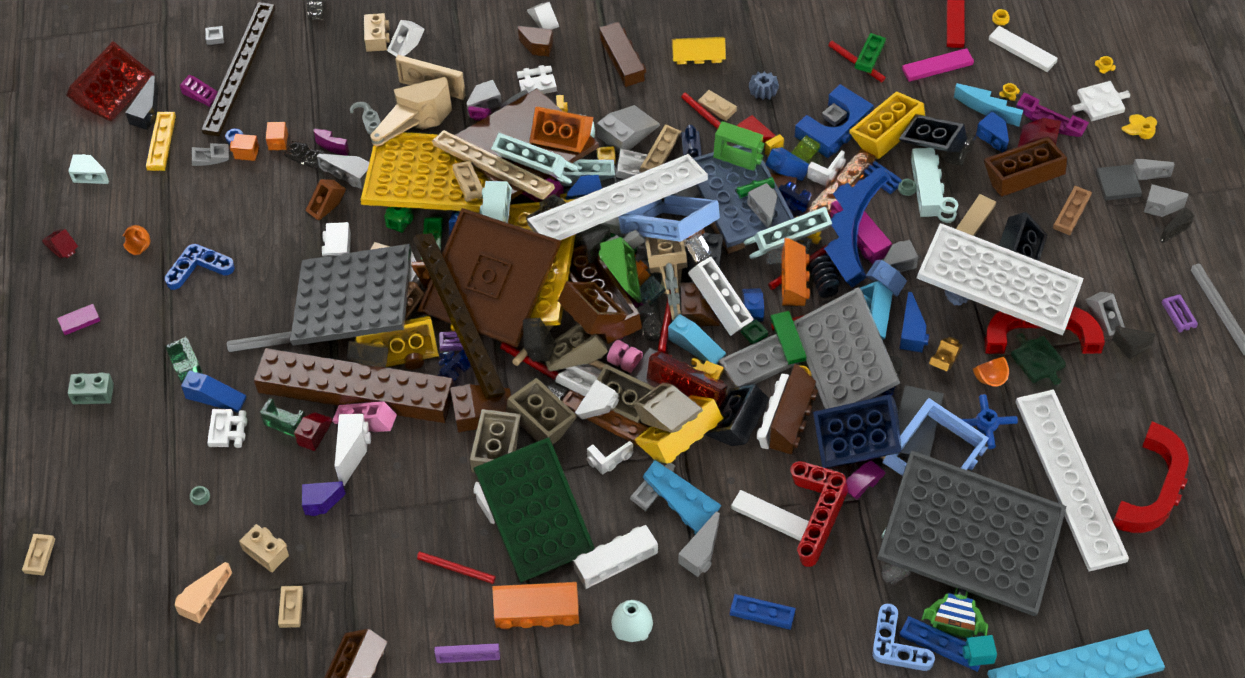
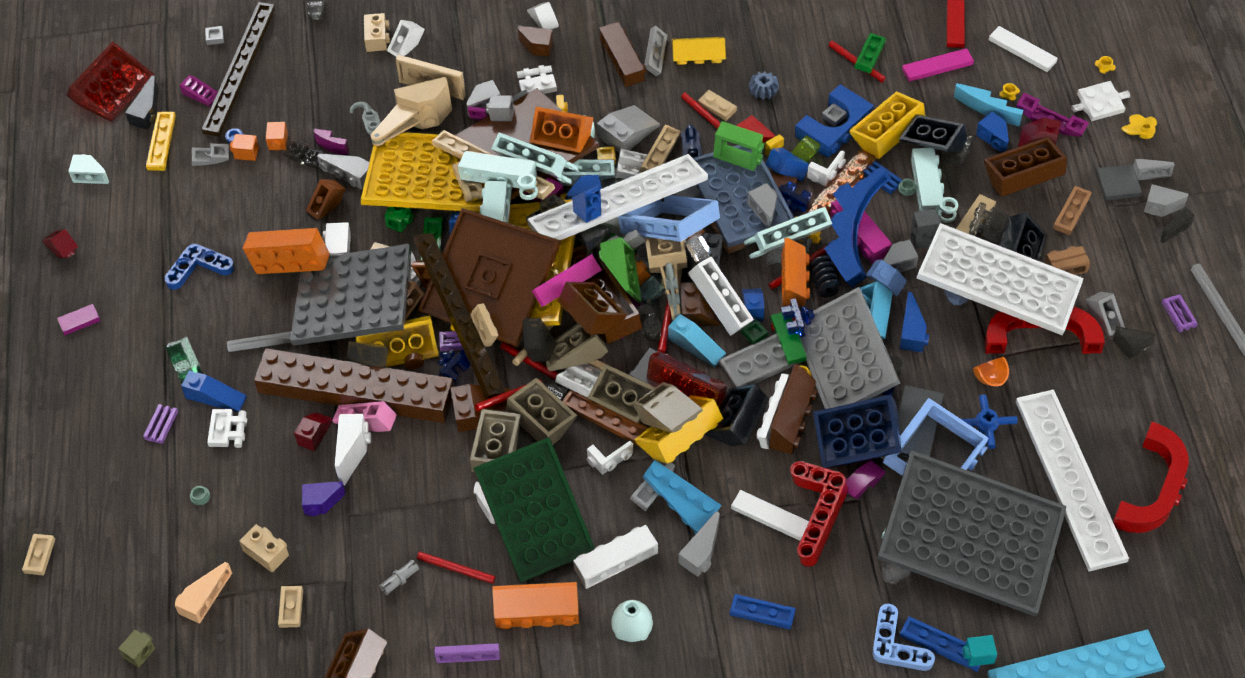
(90, 388): sand green brick -> none
(136, 239): orange hair -> none
(137, 648): none -> olive brick
(156, 425): none -> medium lavender tile
(280, 419): clear green panel -> none
(286, 251): none -> orange brick
(399, 577): none -> light grey pin
(484, 325): none -> tan plate
(487, 167): none -> light aqua hinge
(497, 399): none -> red bar
(500, 108): none -> light grey brick
(577, 273): none -> dark pink tile
(588, 204): none -> blue slope
(597, 401): white slope -> none
(623, 355): bright pink wheel -> none
(655, 51): none -> light grey plate
(711, 369): yellow plate -> none
(742, 191): green pin -> none
(797, 325): none -> clear blue hips
(924, 227): none -> dark grey brick
(946, 353): pearl gold slope -> none
(956, 615): torso -> none
(994, 224): none -> clear smoke plate
(1000, 17): yellow plate -> none
(1038, 359): clear green plate -> none
(1070, 260): none -> medium nougat brick

